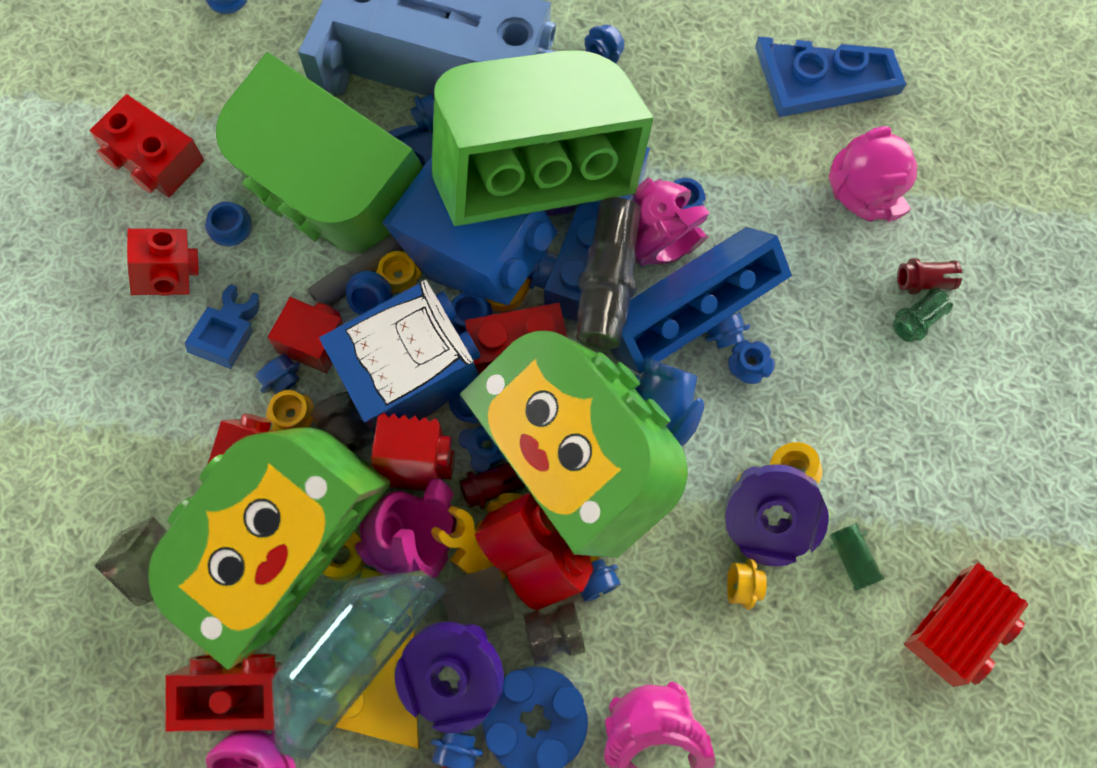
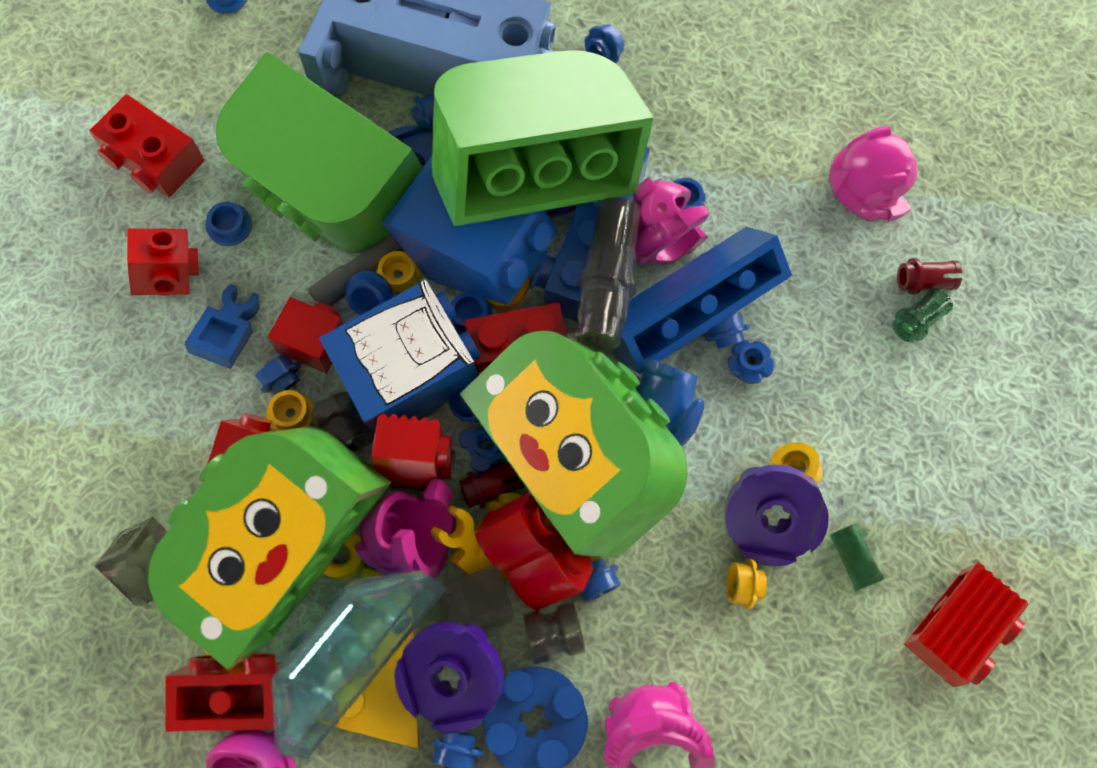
(822, 78): blue wing -> none

